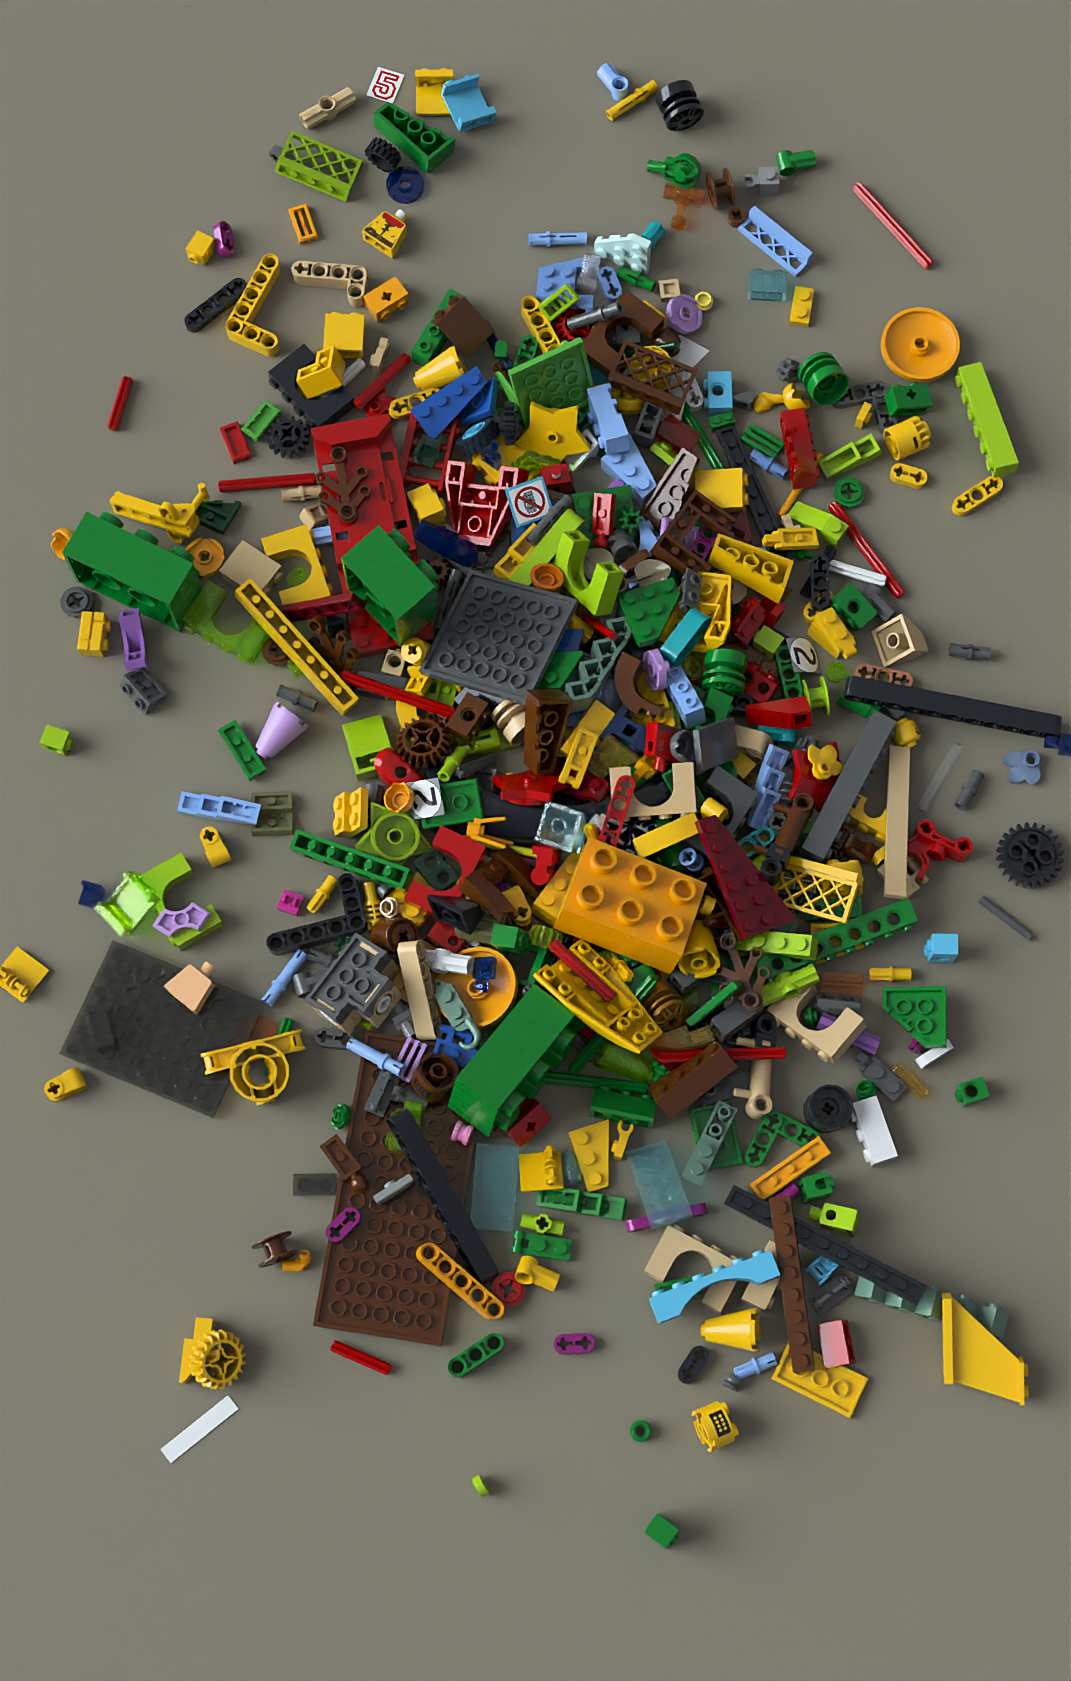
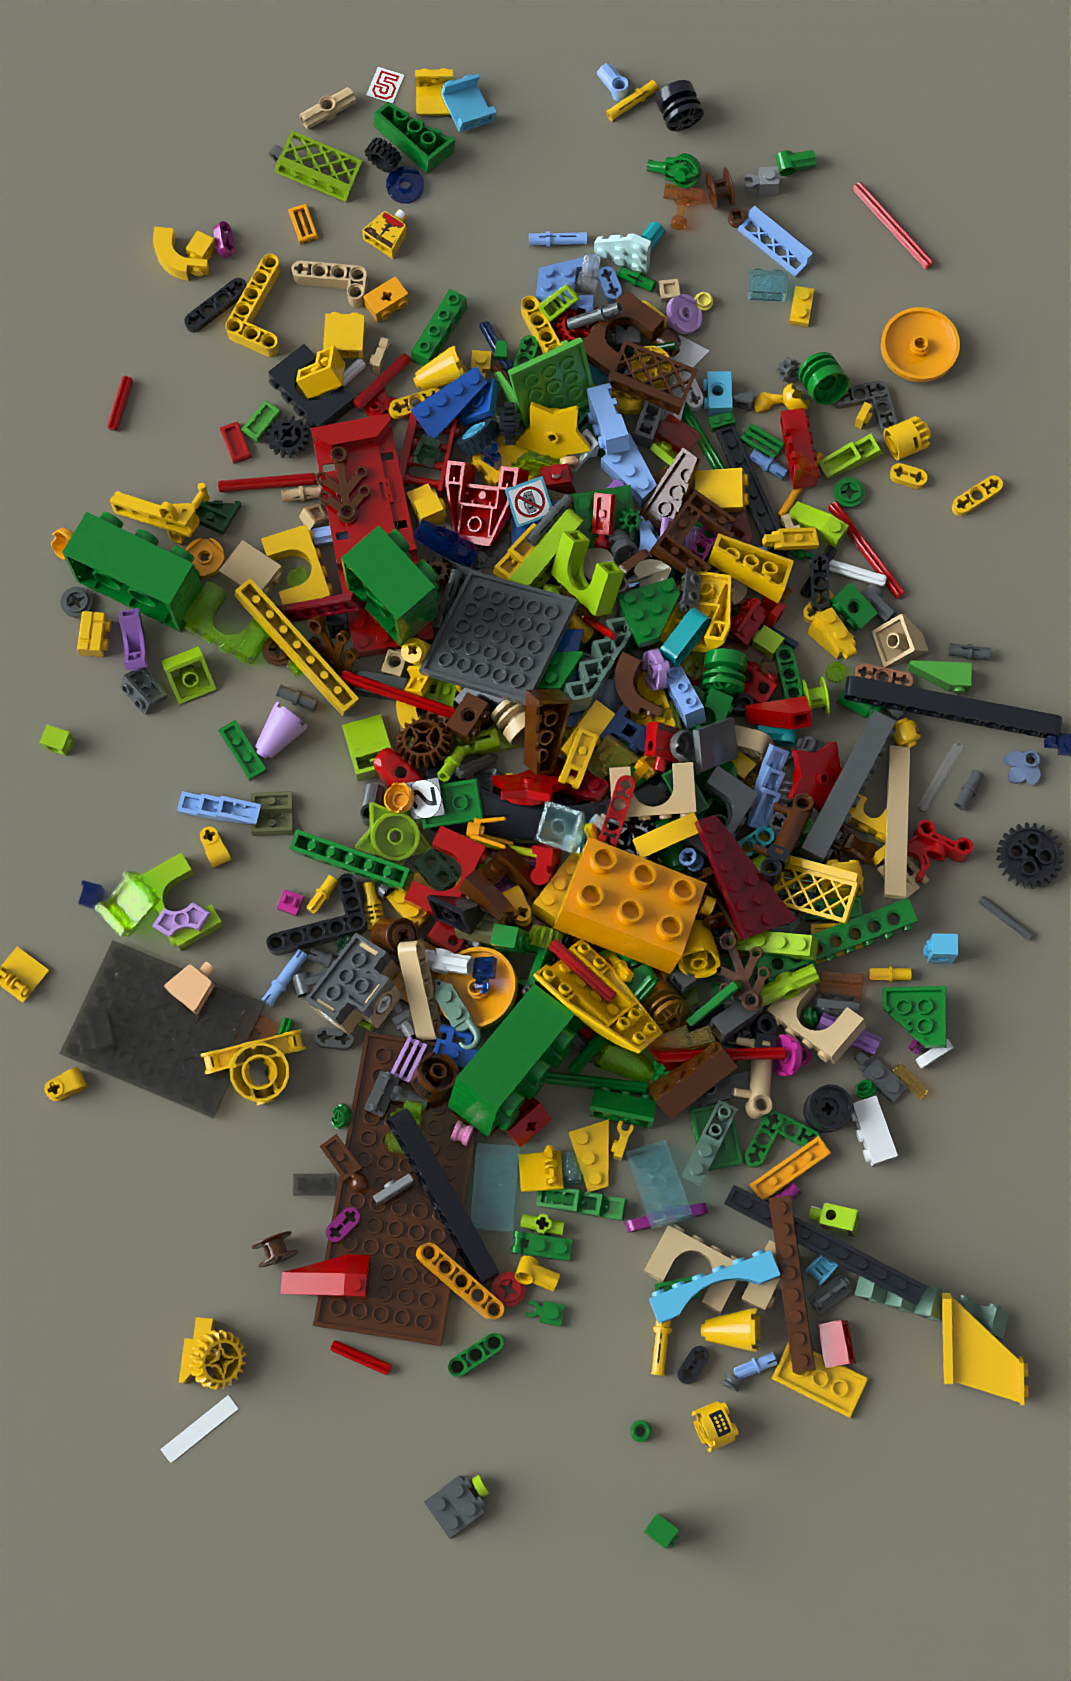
(171, 261): none -> yellow arch
(188, 675): none -> lime slope
(299, 1263): light orange arm -> none
(336, 1277): none -> red wedge
(351, 813): yellow plate -> none
(383, 1061): light blue pin -> none
(385, 907): tan plate -> none
(455, 1506): none -> dark grey plate
(463, 325): reddish brown panel -> none
(482, 360): none -> yellow plate
(547, 577): orange hat -> none
(550, 1313): none -> green plate
(572, 461): none -> light nougat tile
(578, 1337): magenta beam -> none
(660, 1349): none -> yellow pin
(712, 807): yellow piece -> none
(793, 1060): none -> dark pink tile
(803, 655): sticker -> none
(816, 1187): green brick -> none
(824, 762): yellow plate -> none
(908, 400): green brick -> none
(949, 676): none -> bright green slope
(980, 1088): green brick -> none
(986, 419): lime brick -> none

